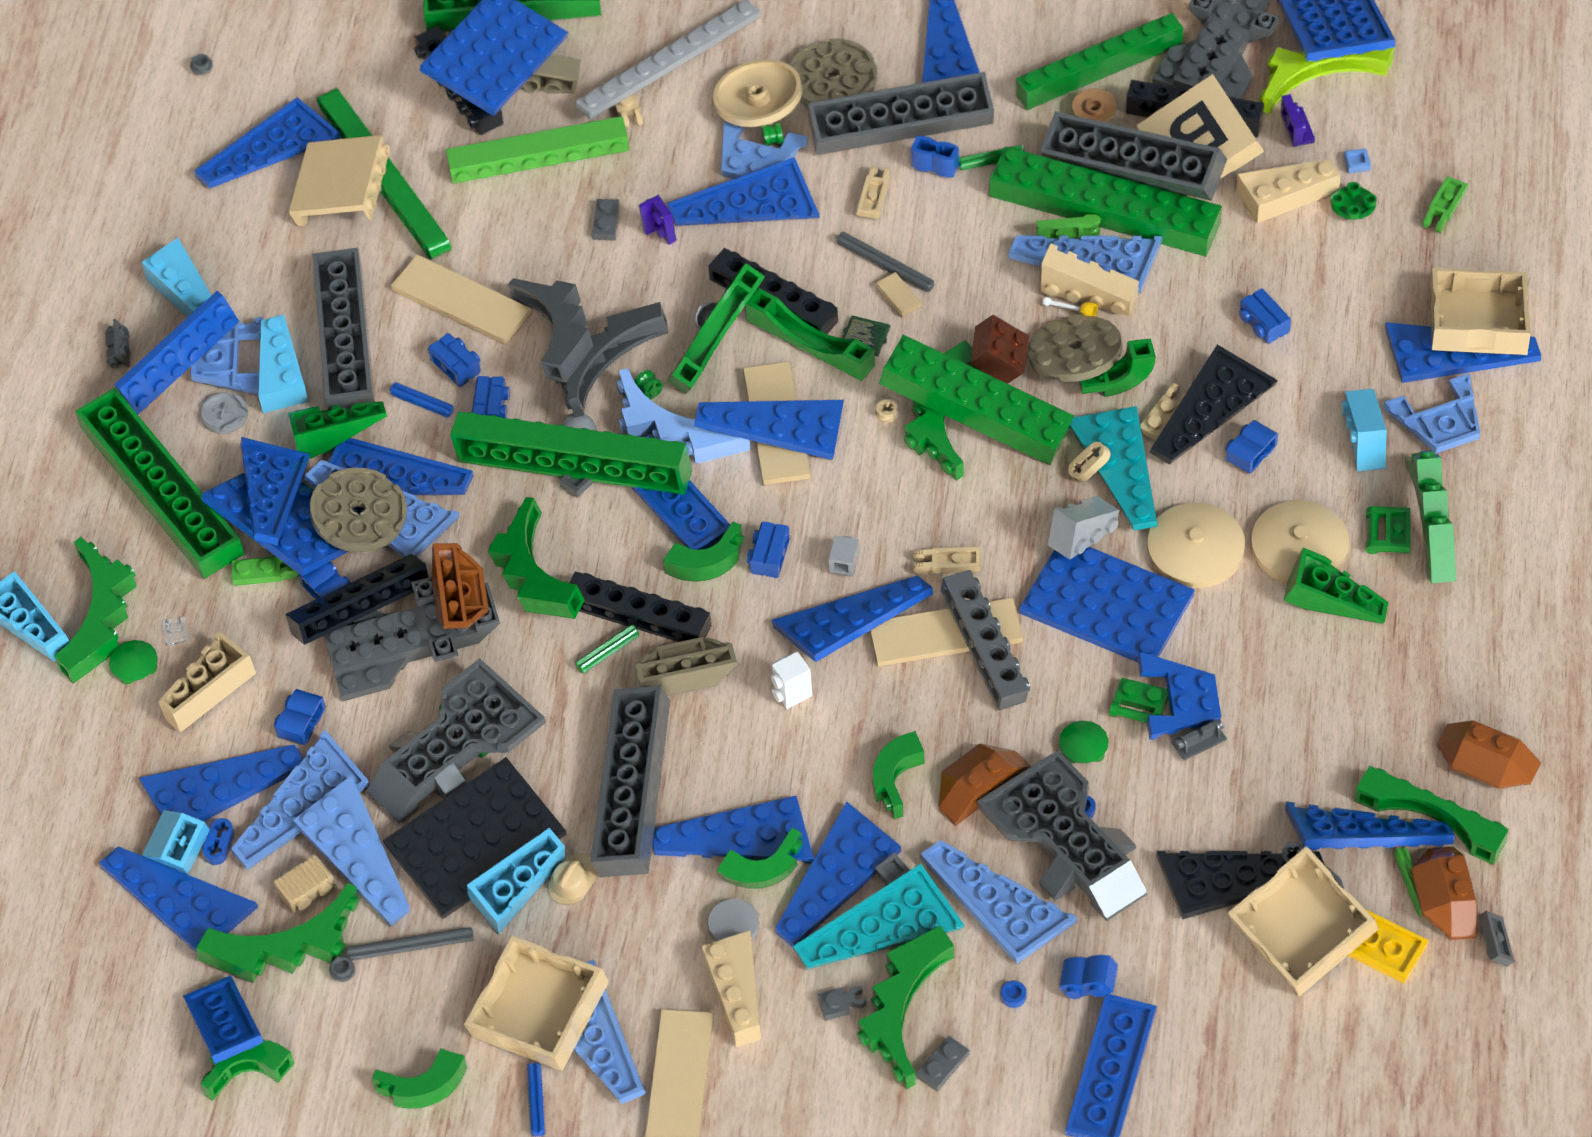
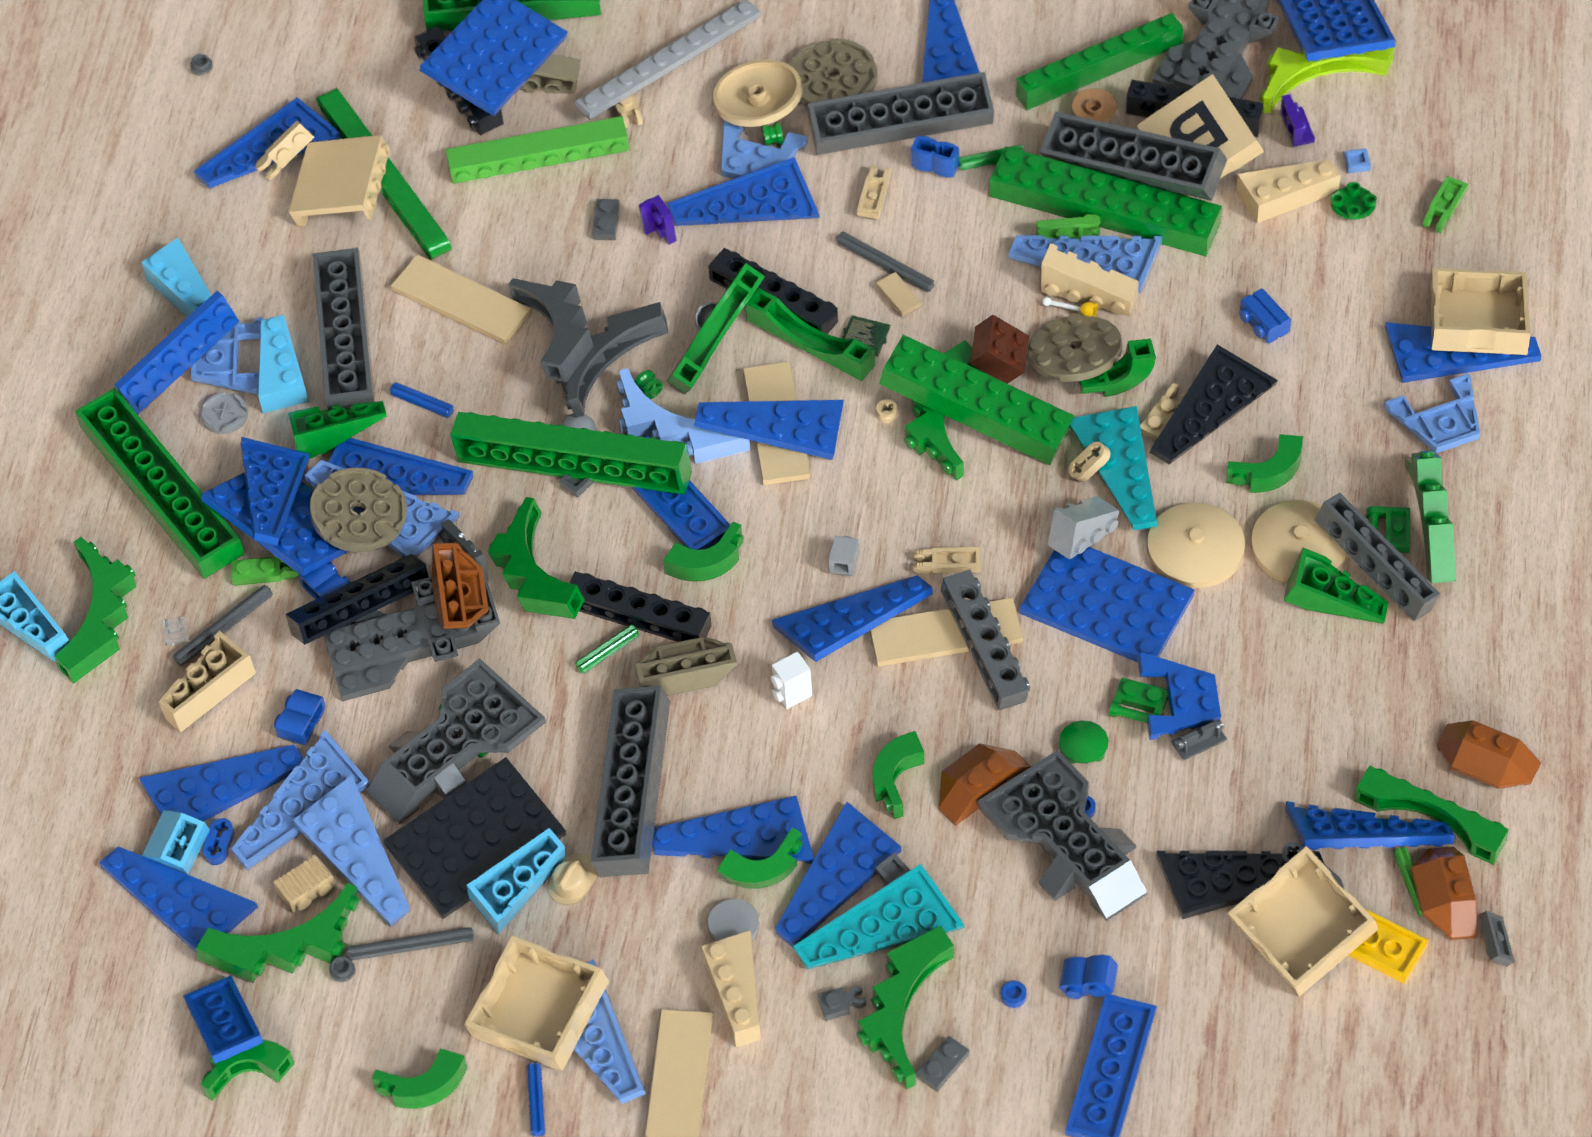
(118, 345): dark grey hinge -> none
(133, 661): green dish -> none
(223, 624): none -> dark grey axle
(284, 149): none -> tan hinge
(452, 534): none -> dark grey wing
(454, 359): blue brick -> none
(491, 396): blue brick -> none
(769, 549): blue brick -> none
(1001, 906): medium blue wing -> none
(1251, 446): blue brick -> none
(1271, 473): none -> green arch
(1365, 429): medium azure wedge -> none
(1377, 556): none -> dark grey brick

